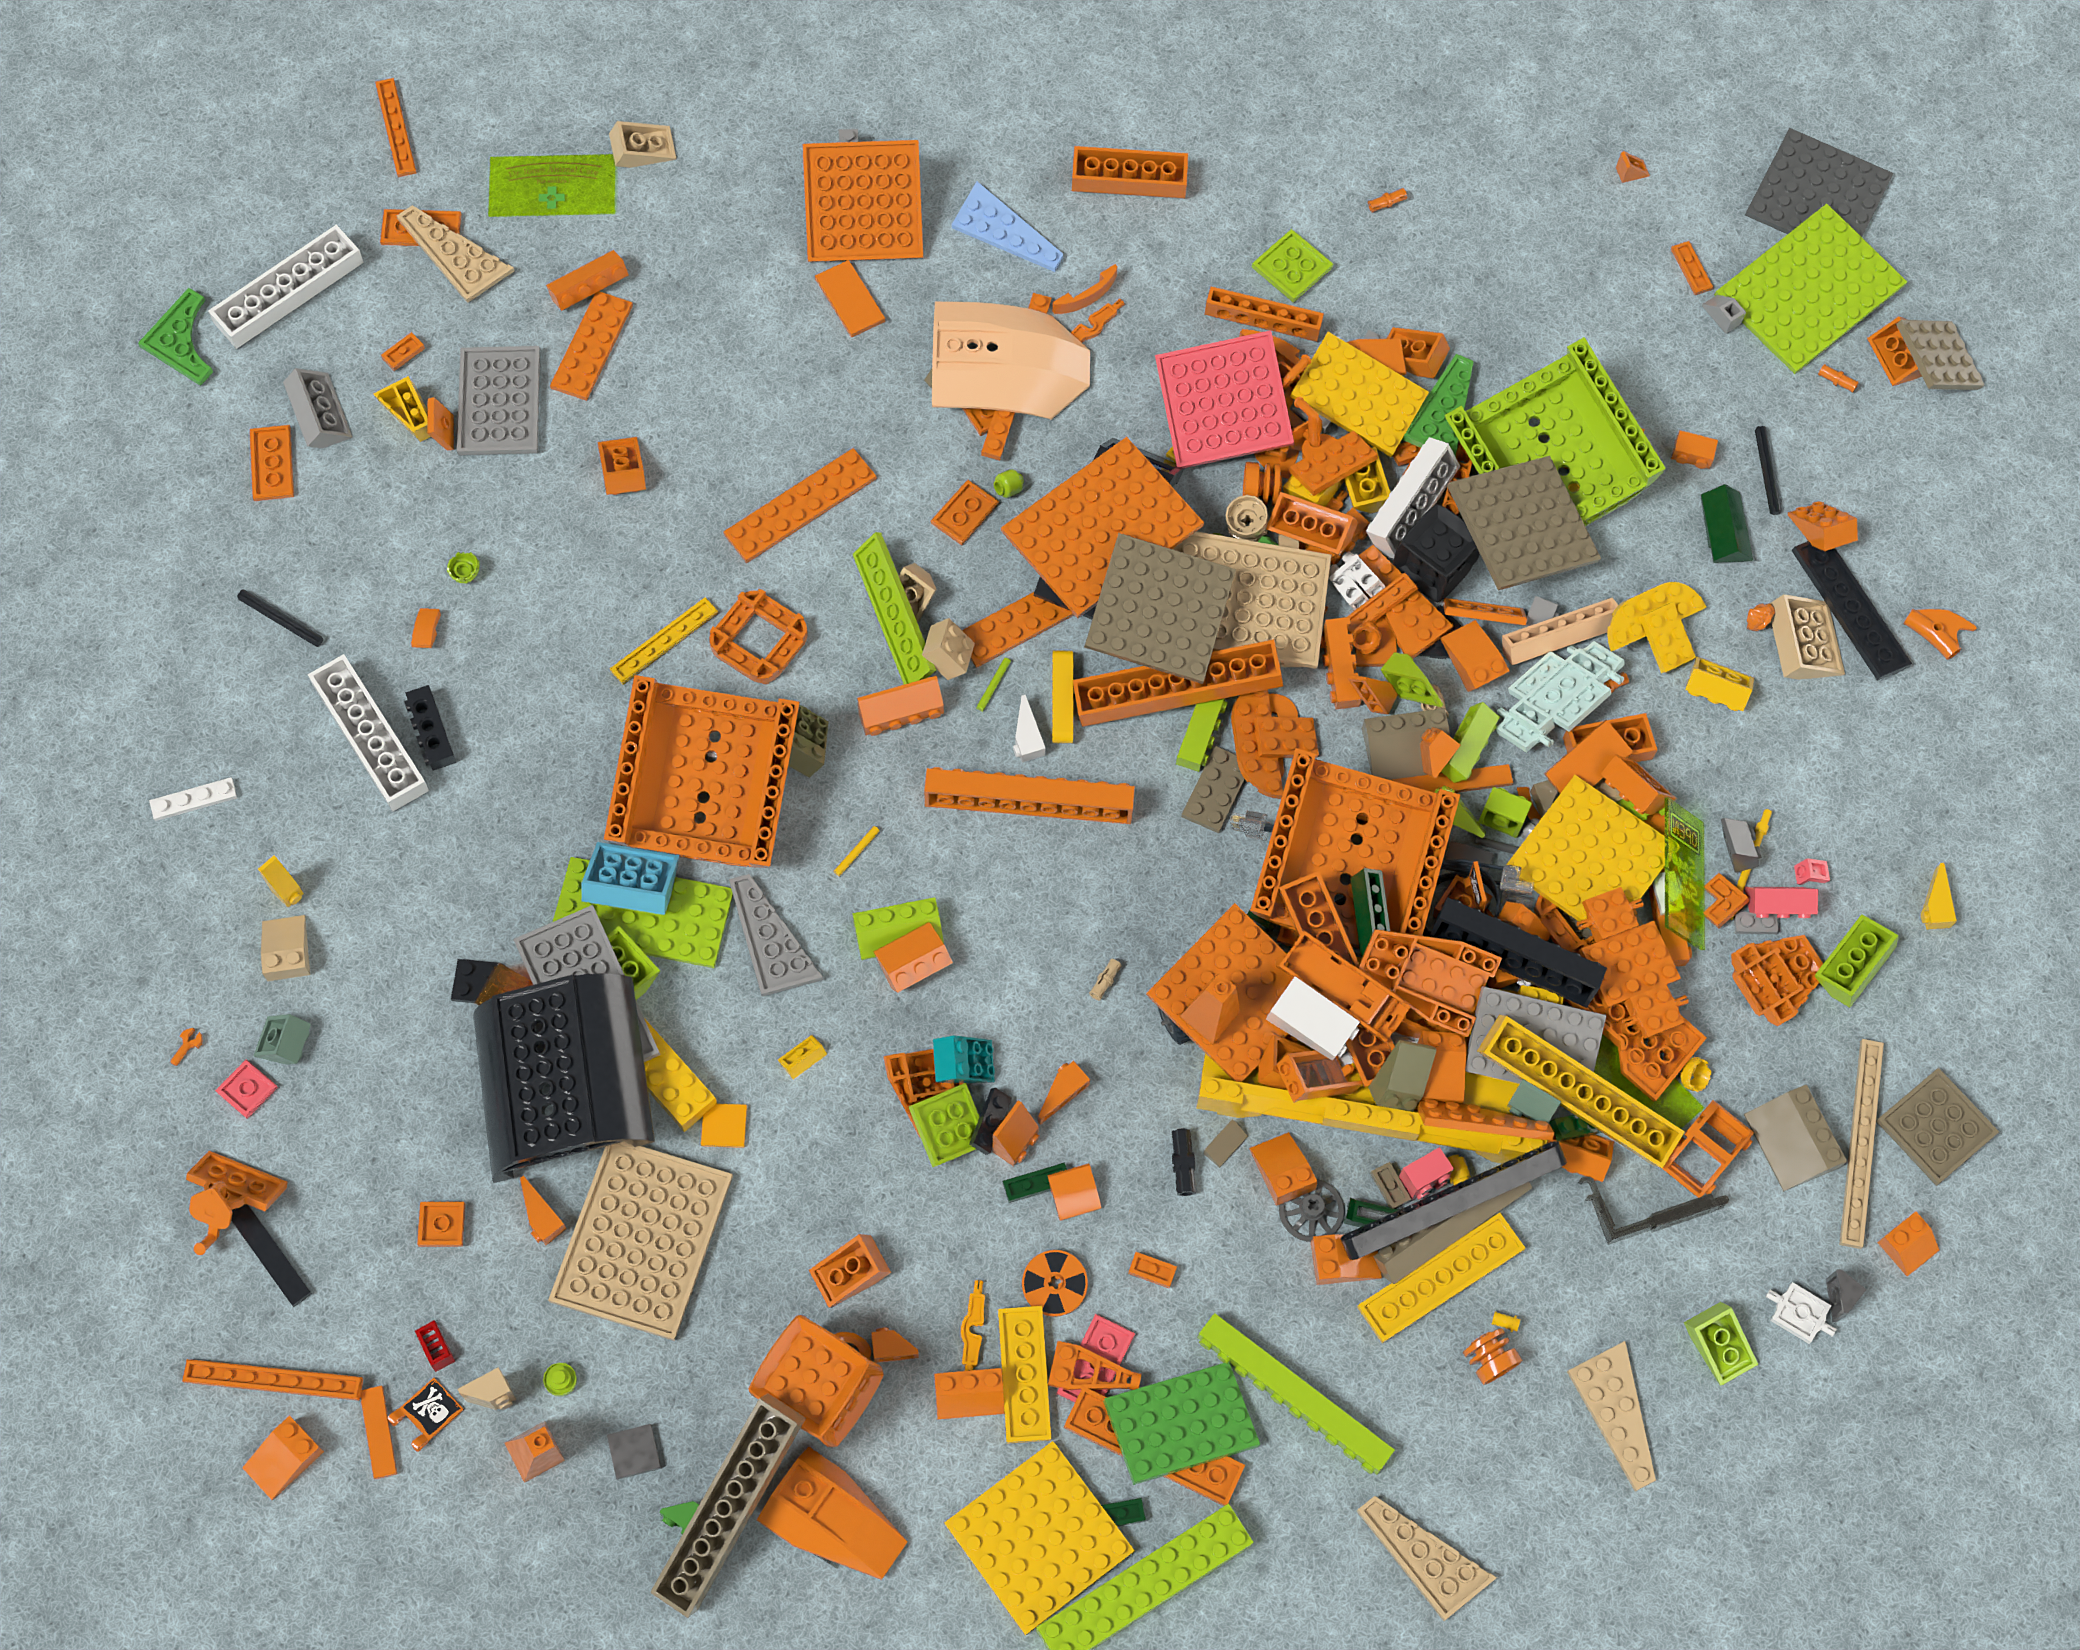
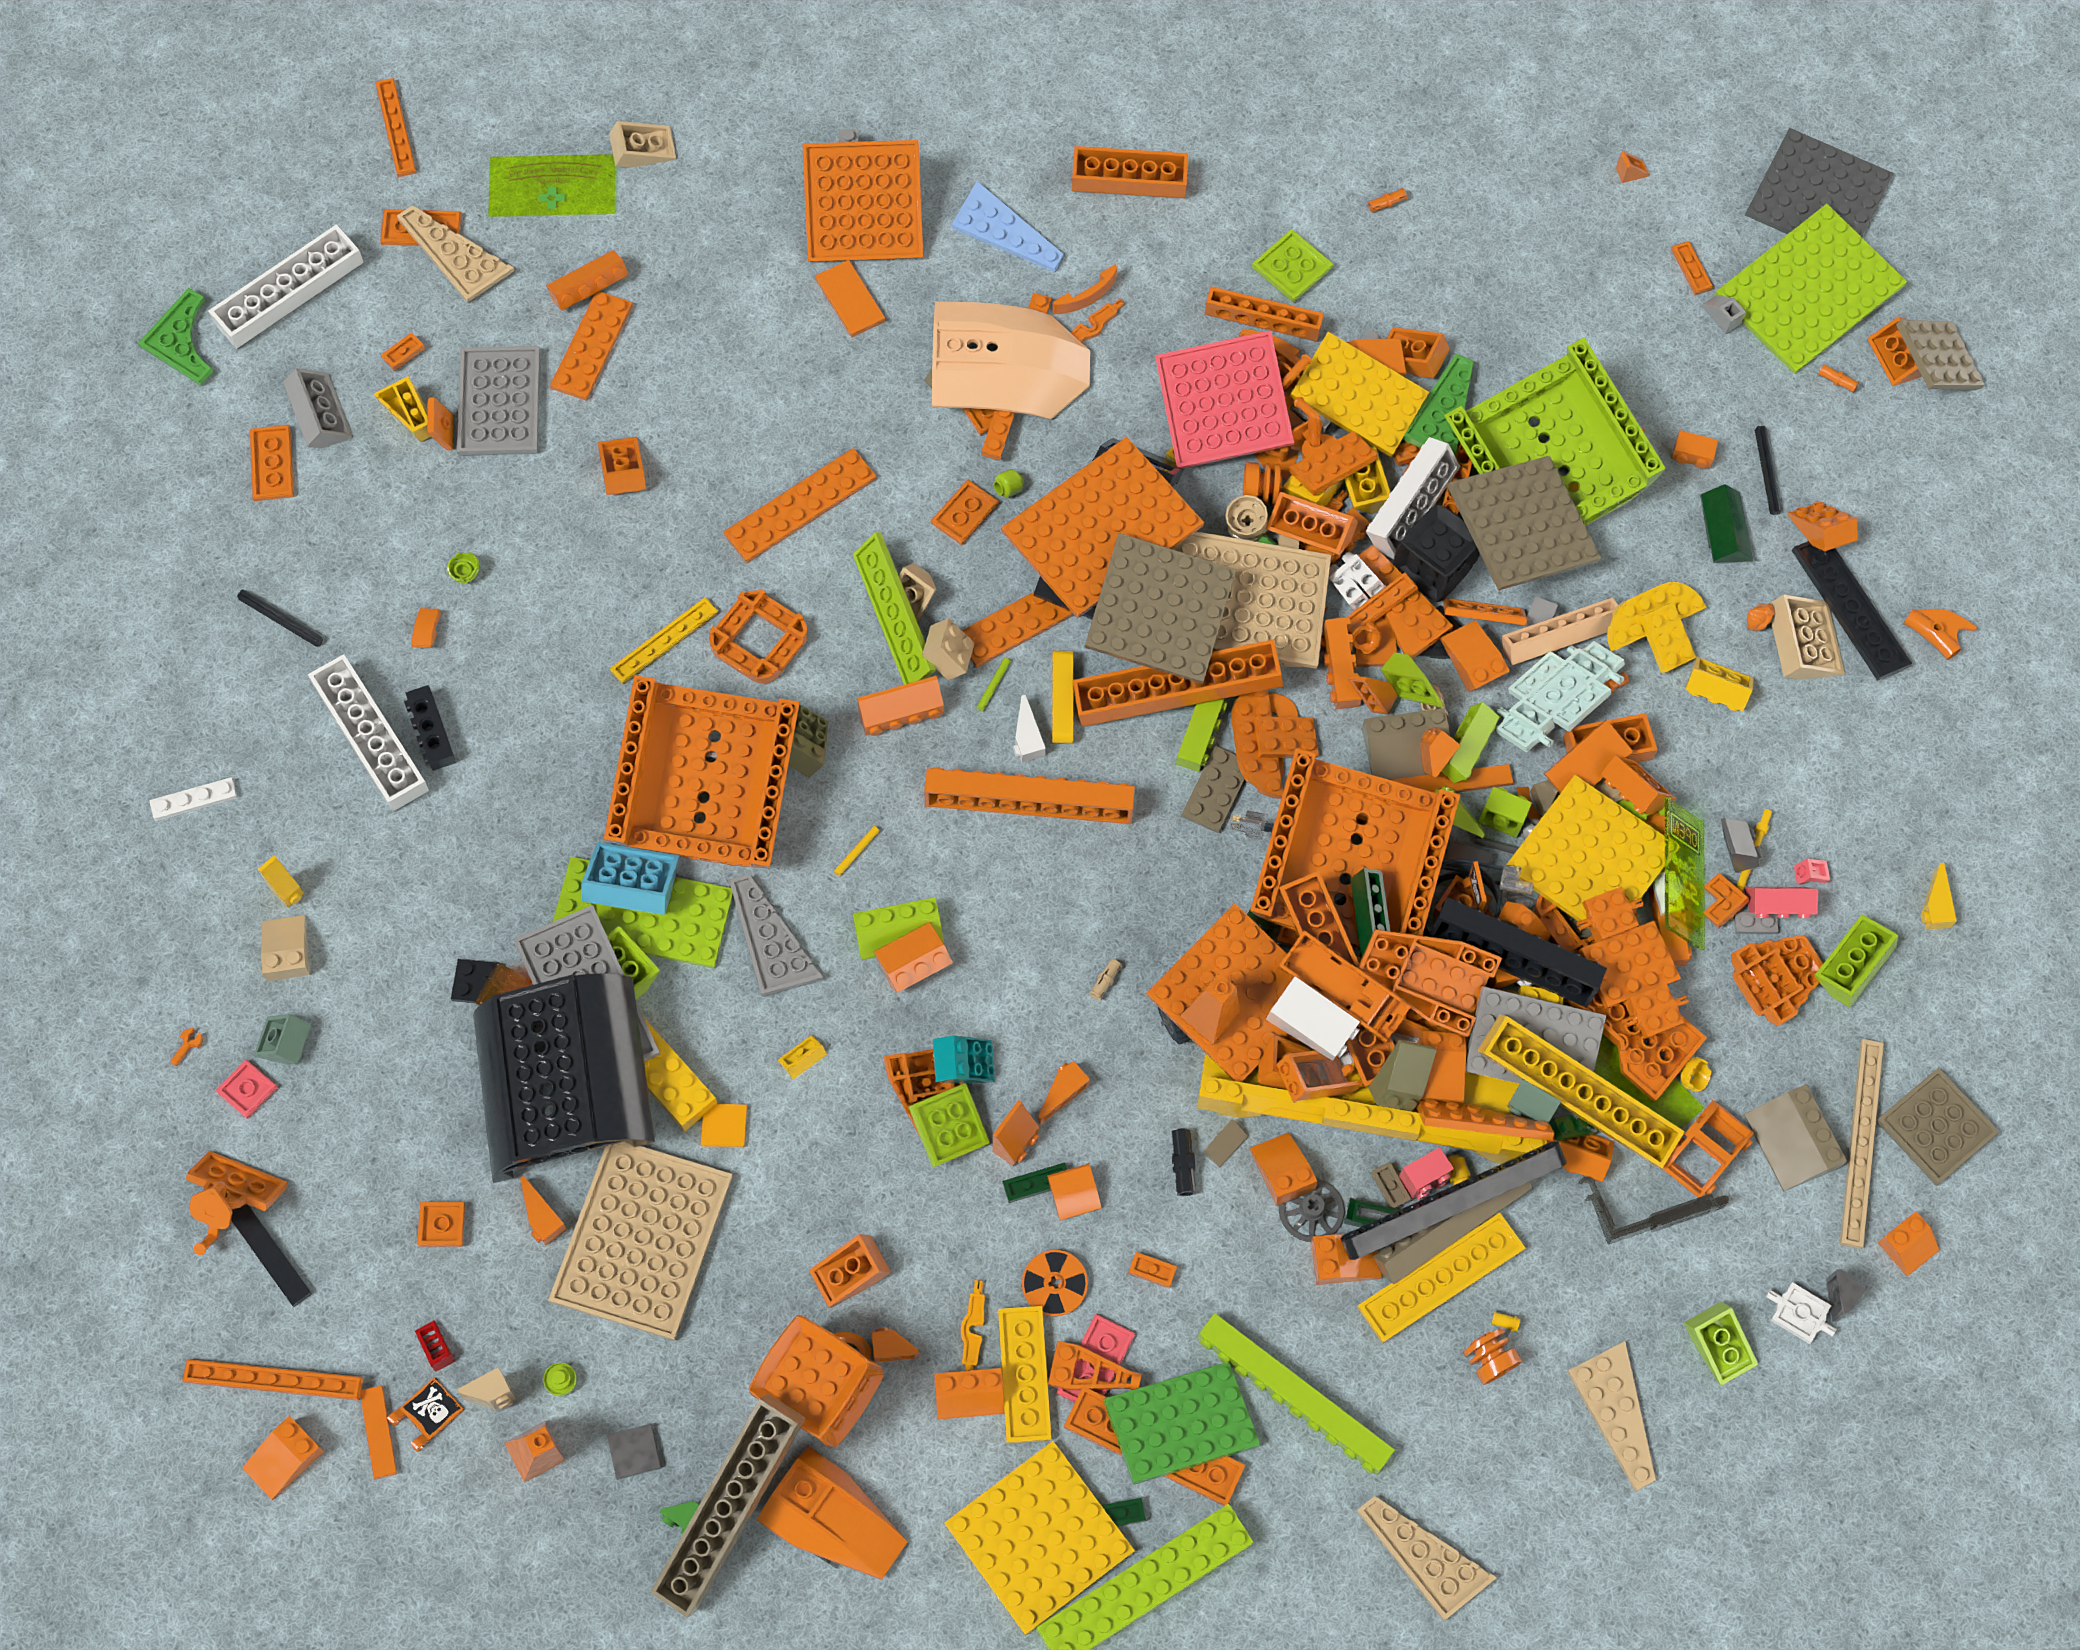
(990, 1119): black plate -> none

